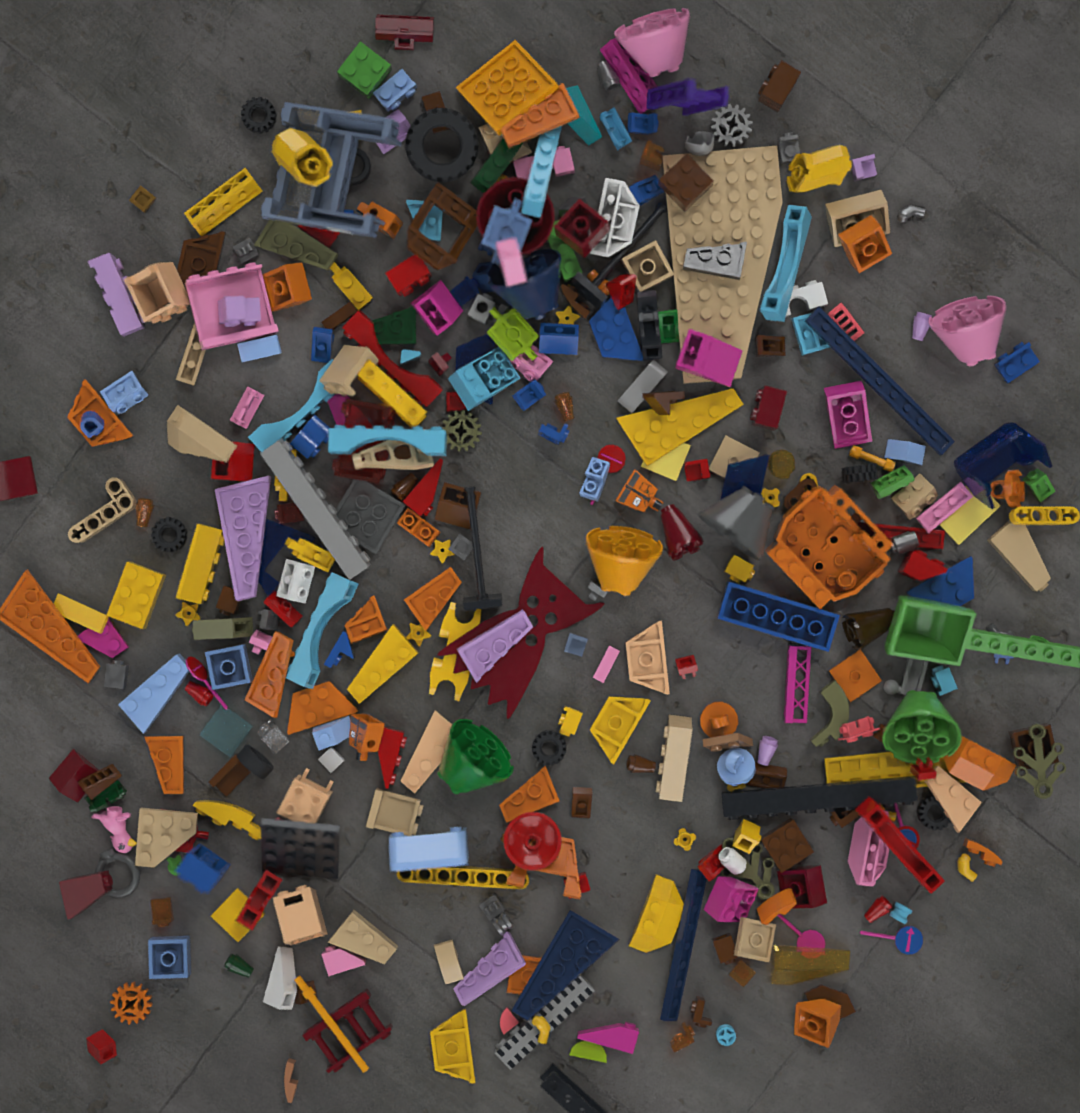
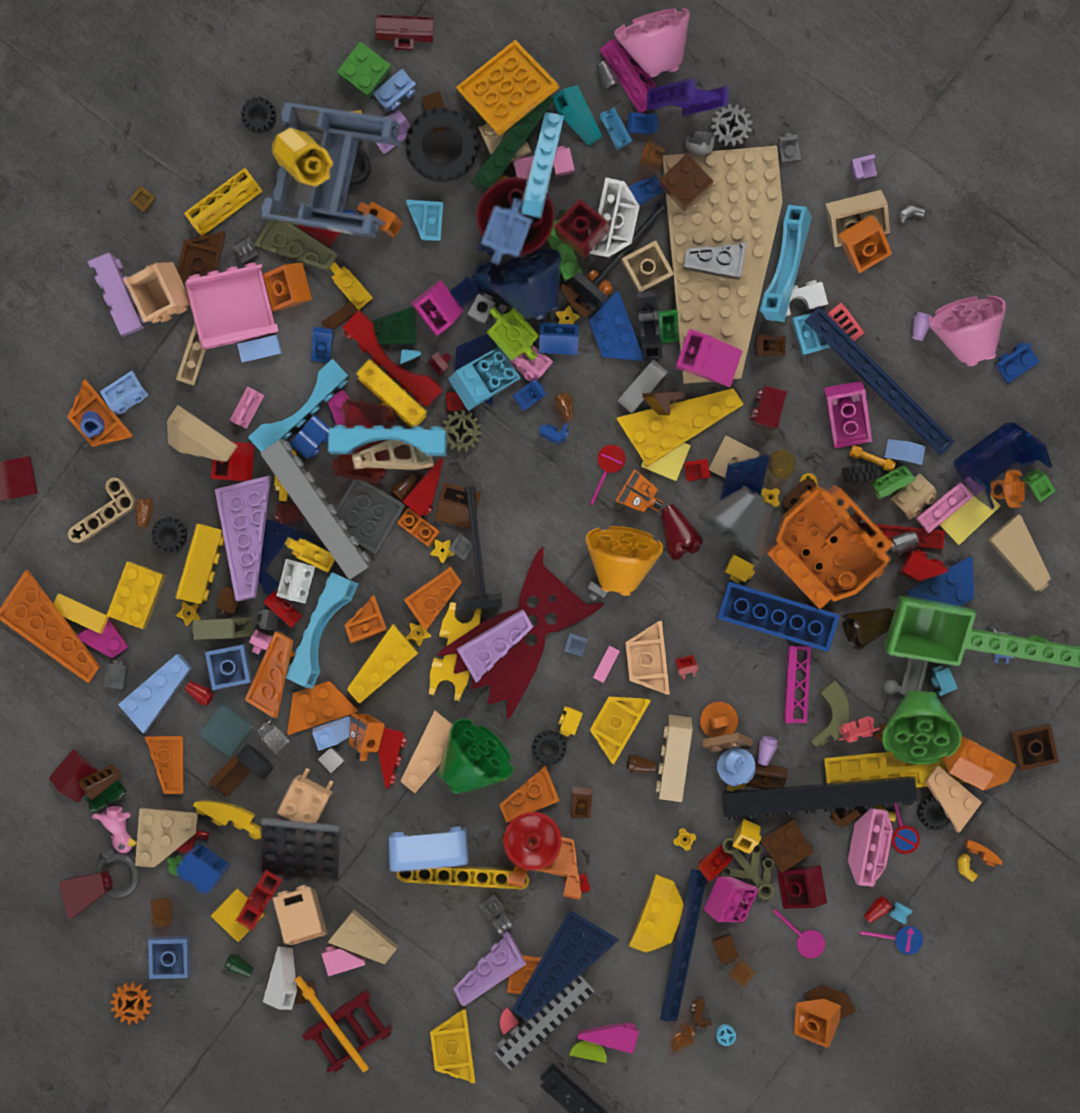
(101, 1046): red panel -> none
(199, 672): piece -> none
(238, 310): lavender brick -> none
(290, 1084): nougat slope -> none
(342, 645): blue slope -> none
(345, 368): tan panel -> none
(394, 812): tan panel -> none
(409, 275): red brick -> none
(448, 961): tan slope -> none
(457, 210): reddish brown wedge -> none
(510, 262): bright pink slope -> none
(544, 1028): yellow arm -> none
(549, 114): orange wing -> none
(595, 479): light blue slope -> none
(622, 289): red slope -> none
(732, 860): white brick -> none
(754, 939): tan plate -> none
(777, 904): orange slope -> none
(781, 82): reddish brown brick -> none
(802, 964): clear yellow wedge -> none
(818, 169): yellow brick -> none
(855, 675): orange plate -> none
(899, 845): red arch -> none
(923, 771): red tile -> none
(1040, 764): olive plant -> none
(1044, 516): yellow beam -> none

